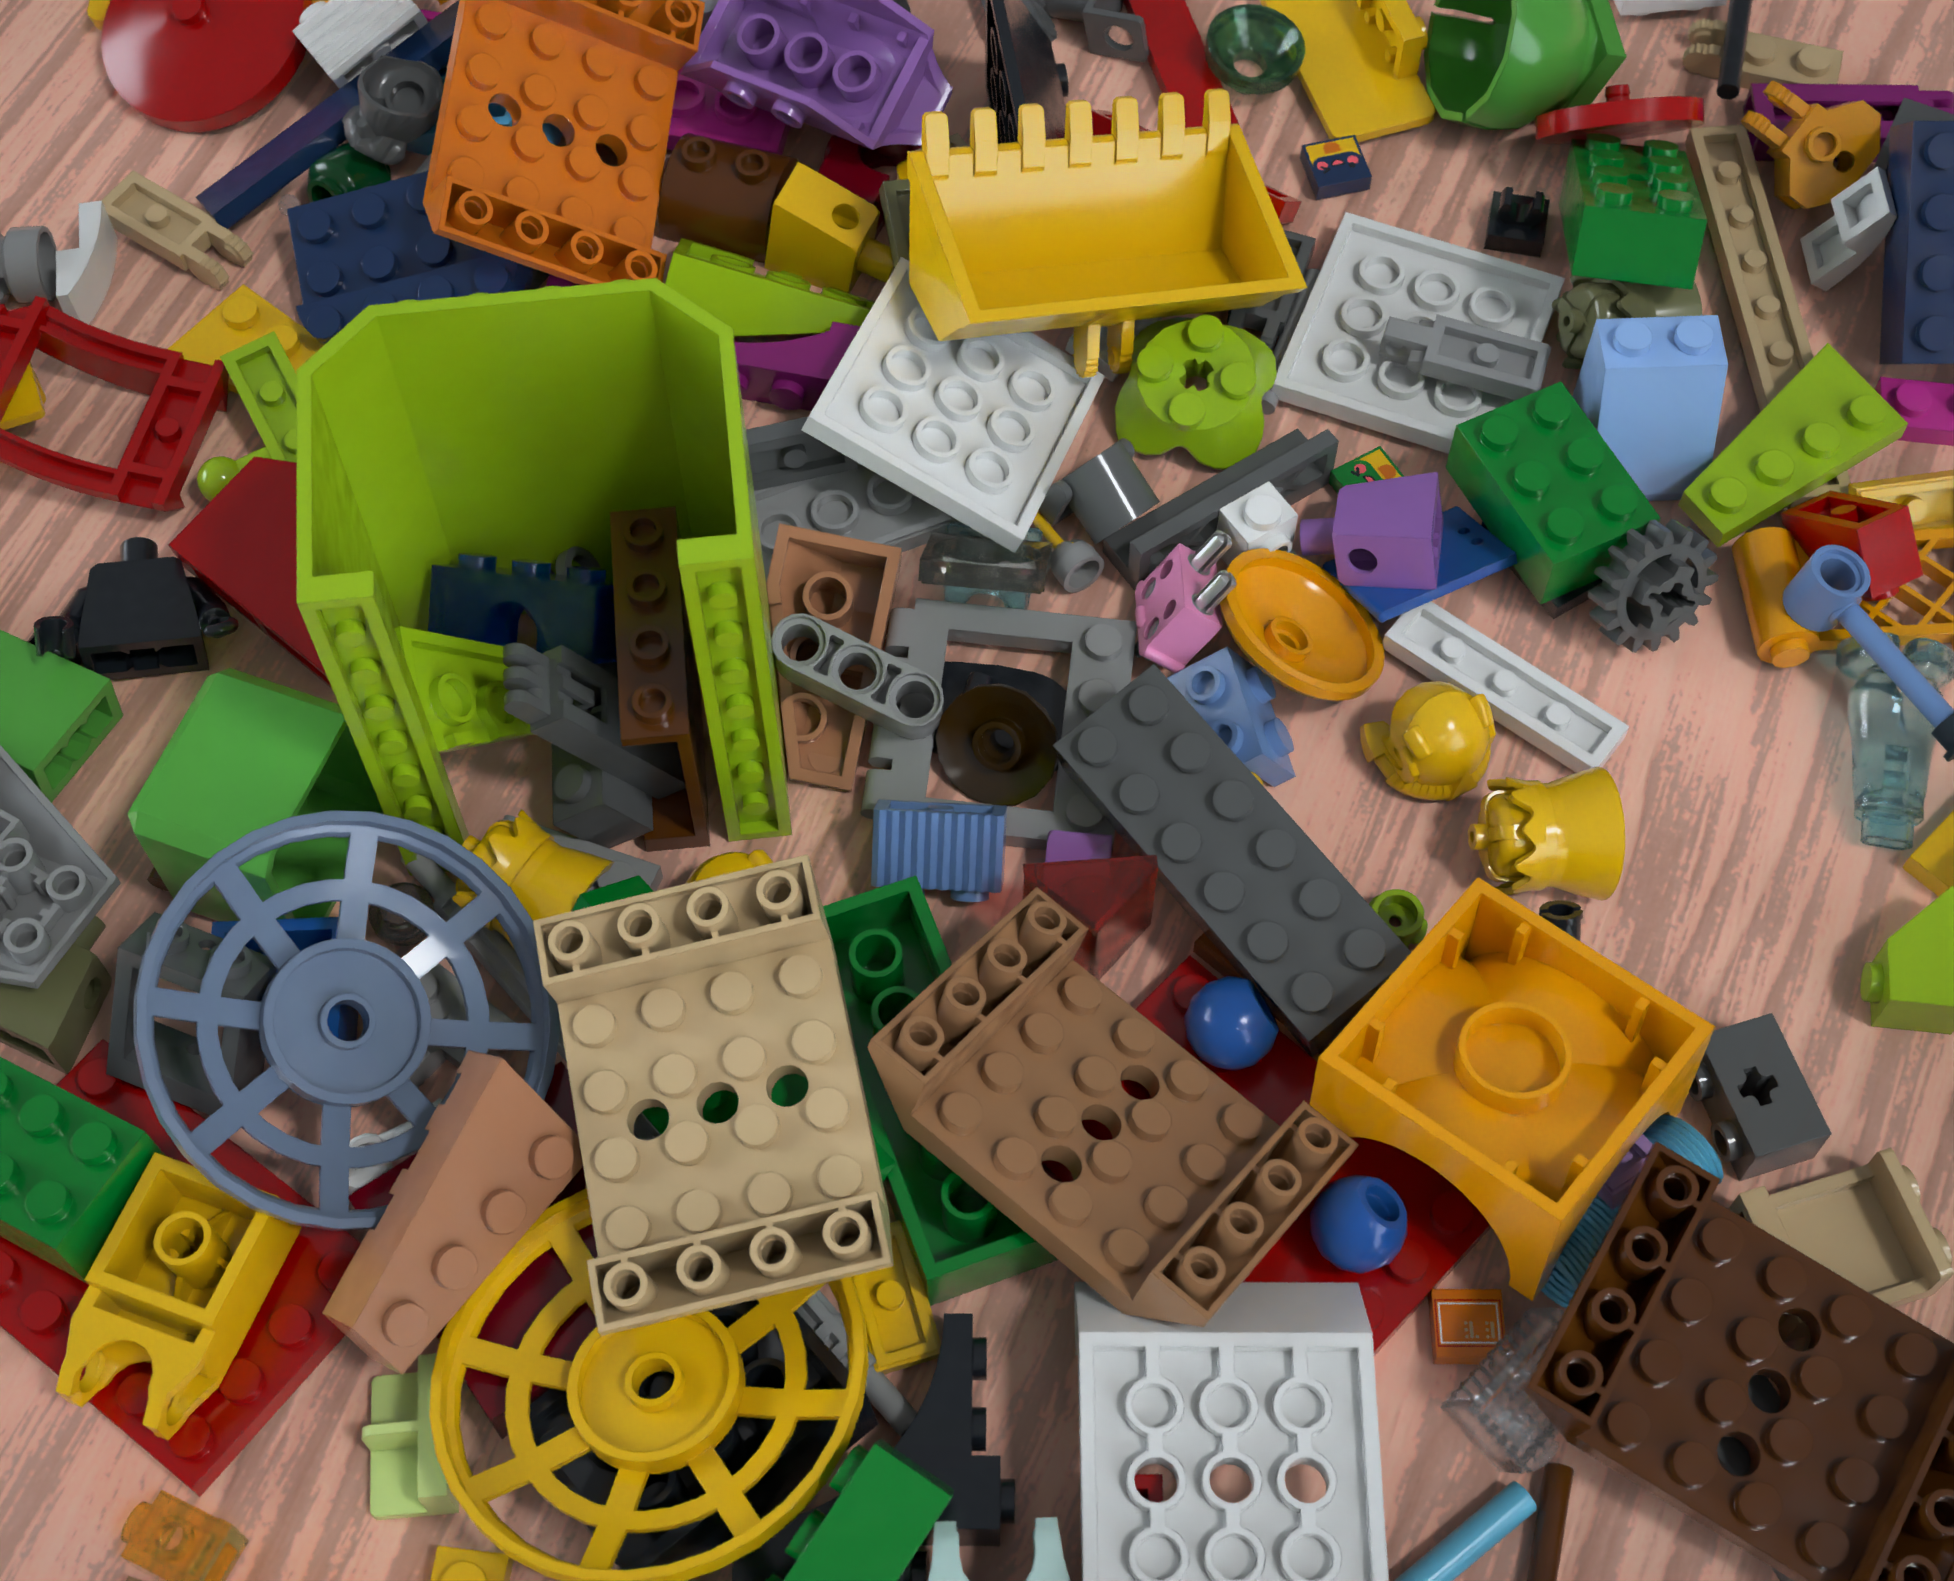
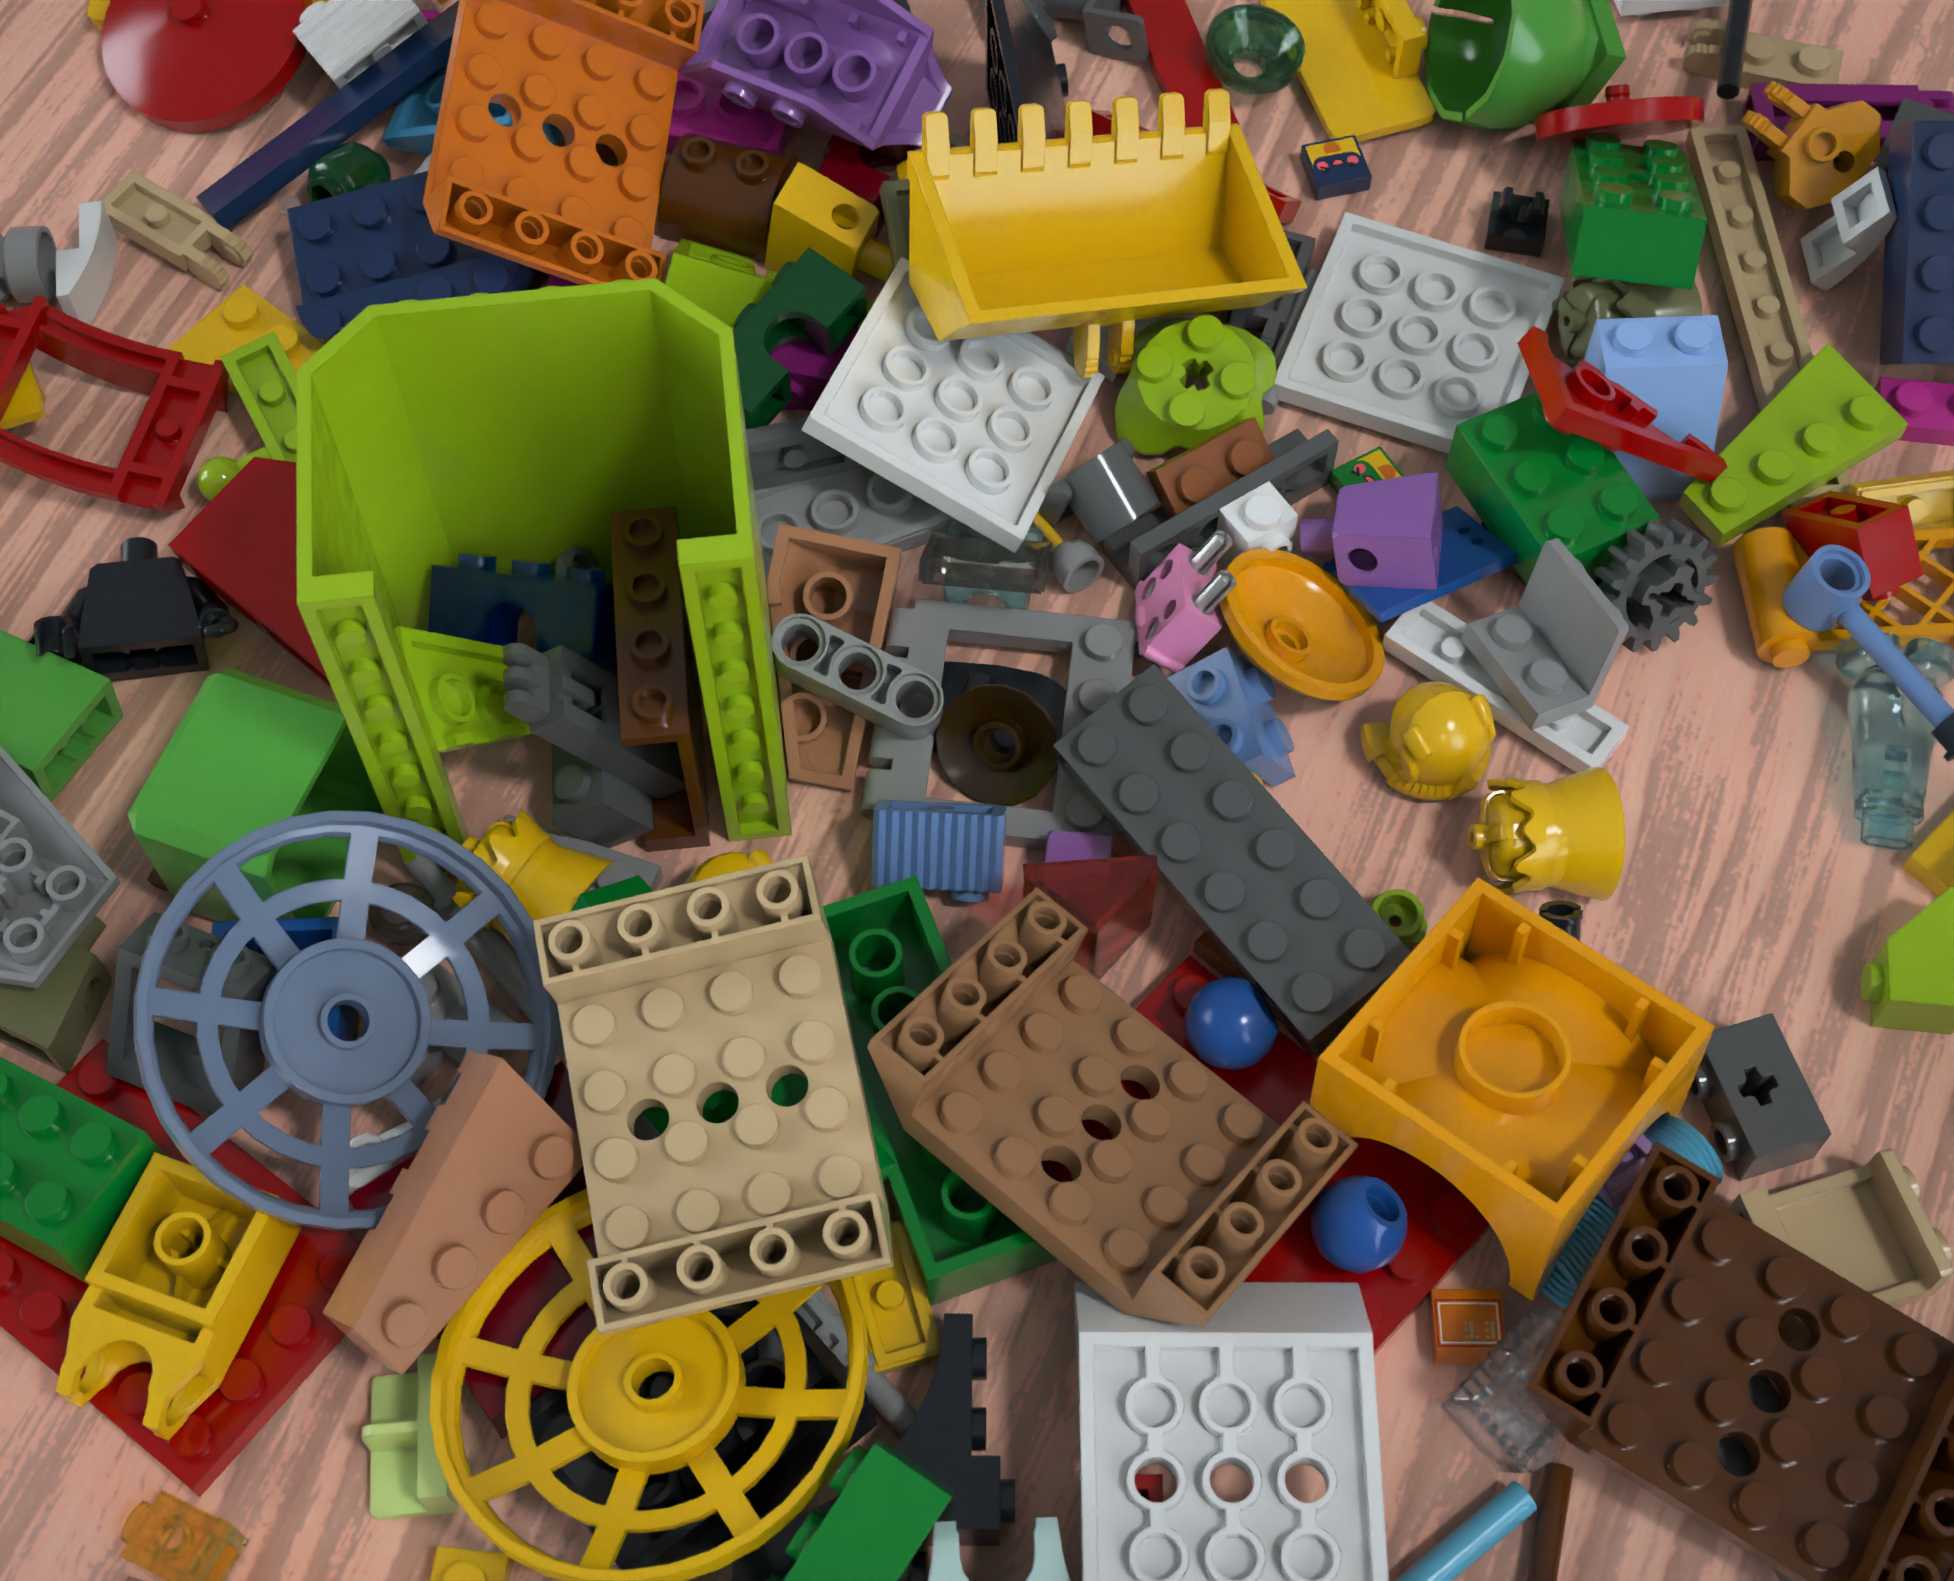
(395, 107): dark grey hair -> none
(806, 304): none -> dark green arch
(1210, 466): none -> dark orange plate
(1467, 355): light grey hinge -> none
(1554, 644): none -> light grey bracket
(1606, 412): none -> red wing

